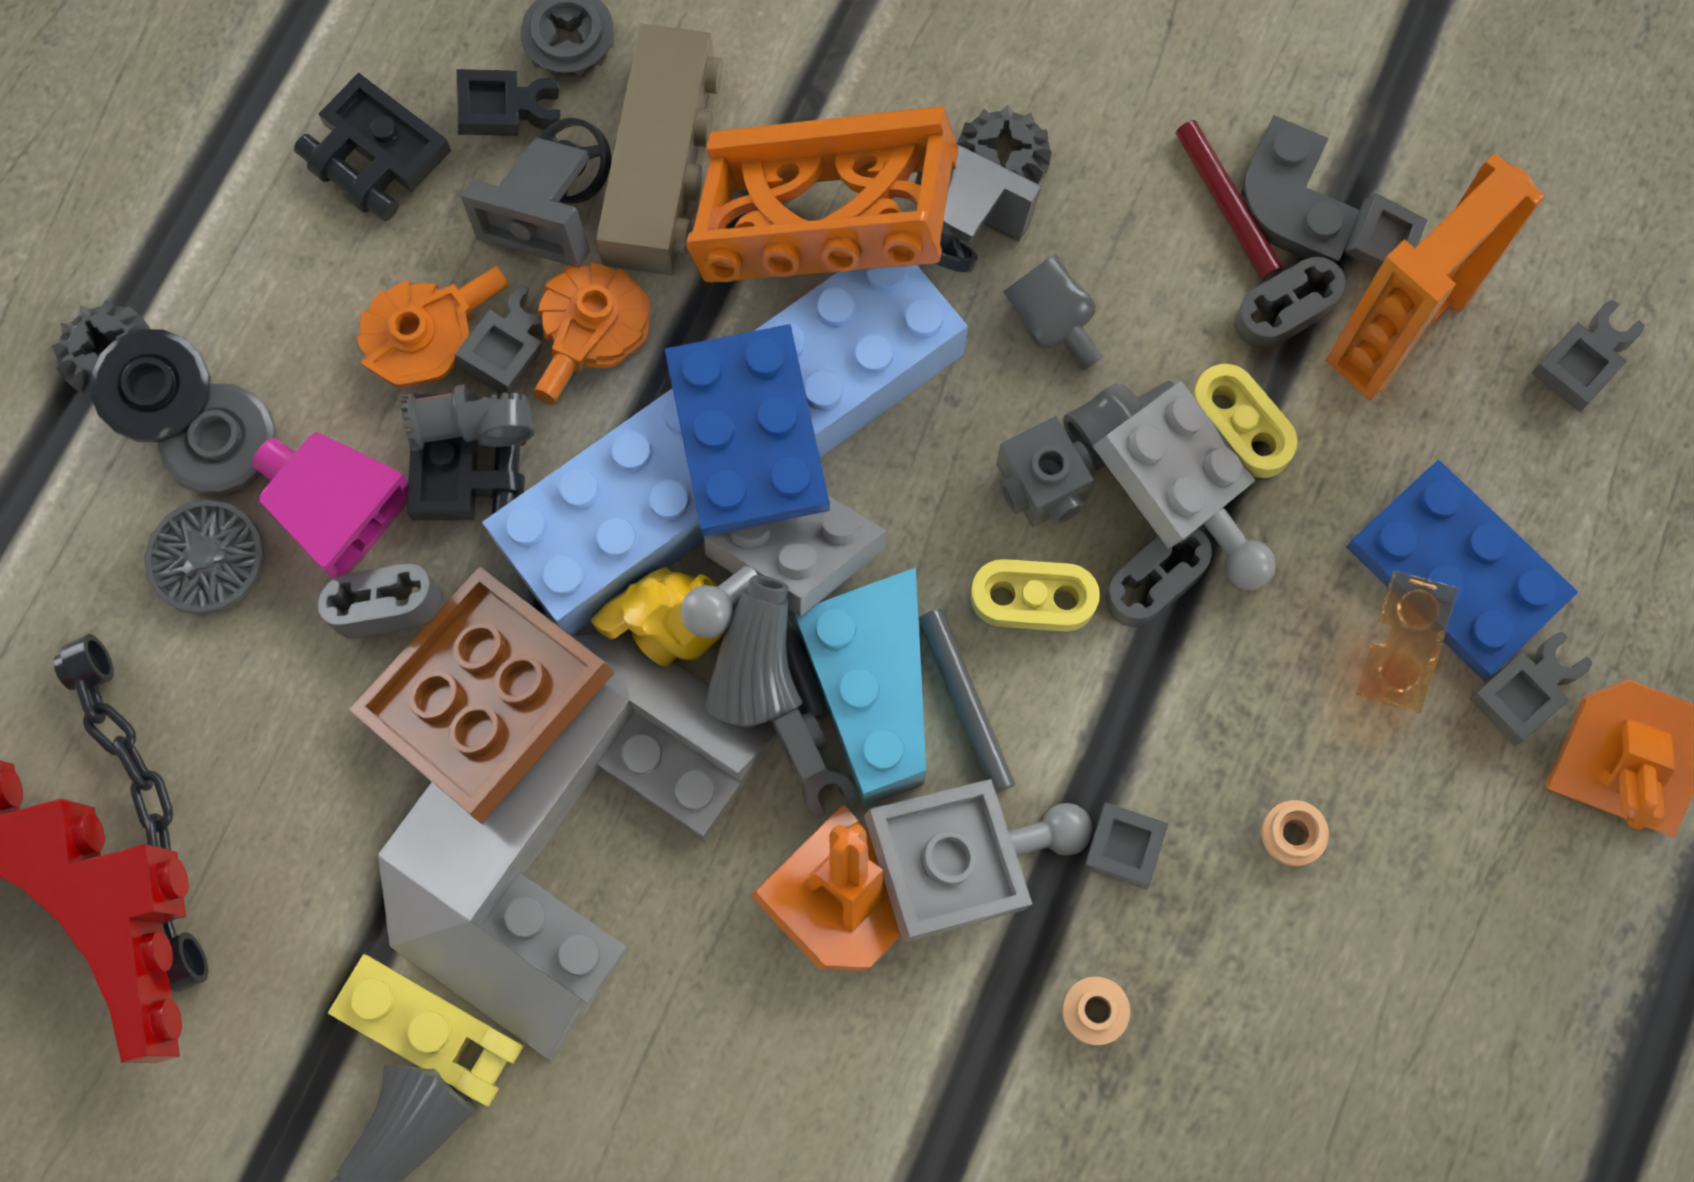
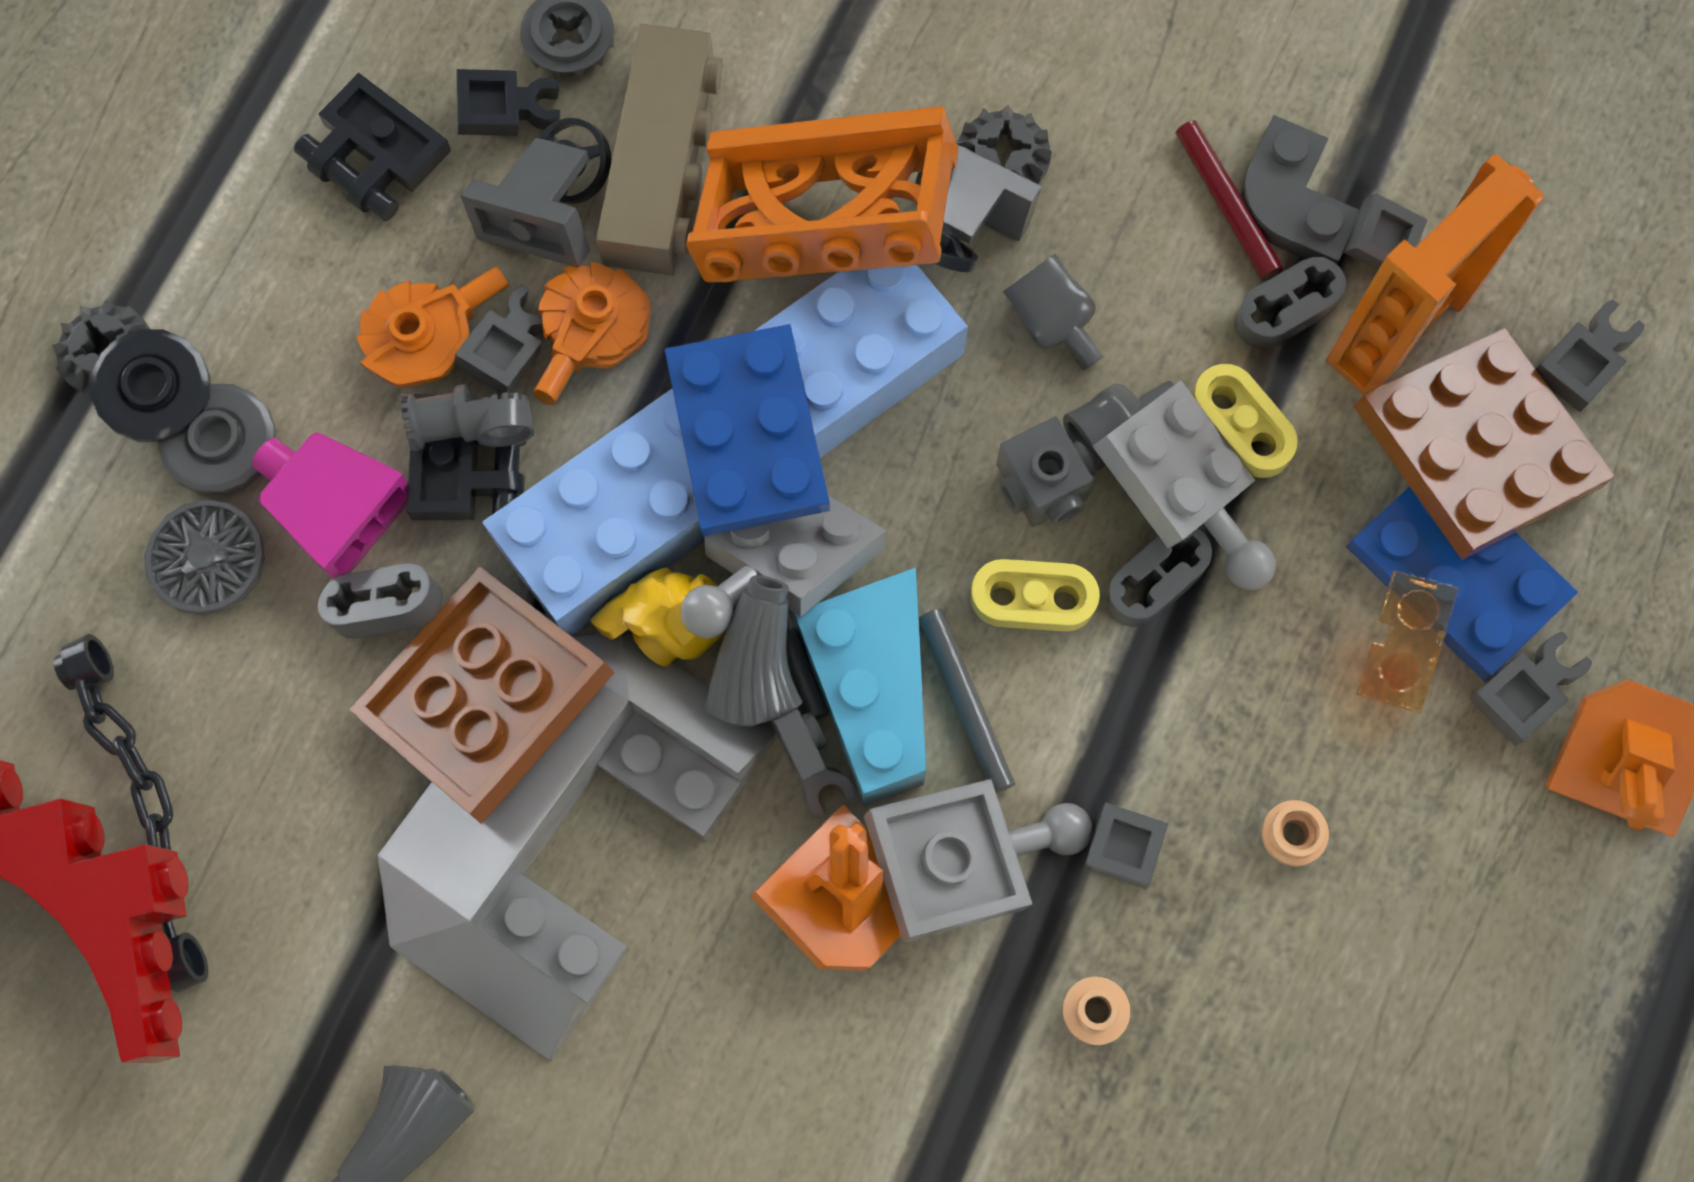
(423, 1028): light yellow plate -> none
(1483, 442): none -> plate

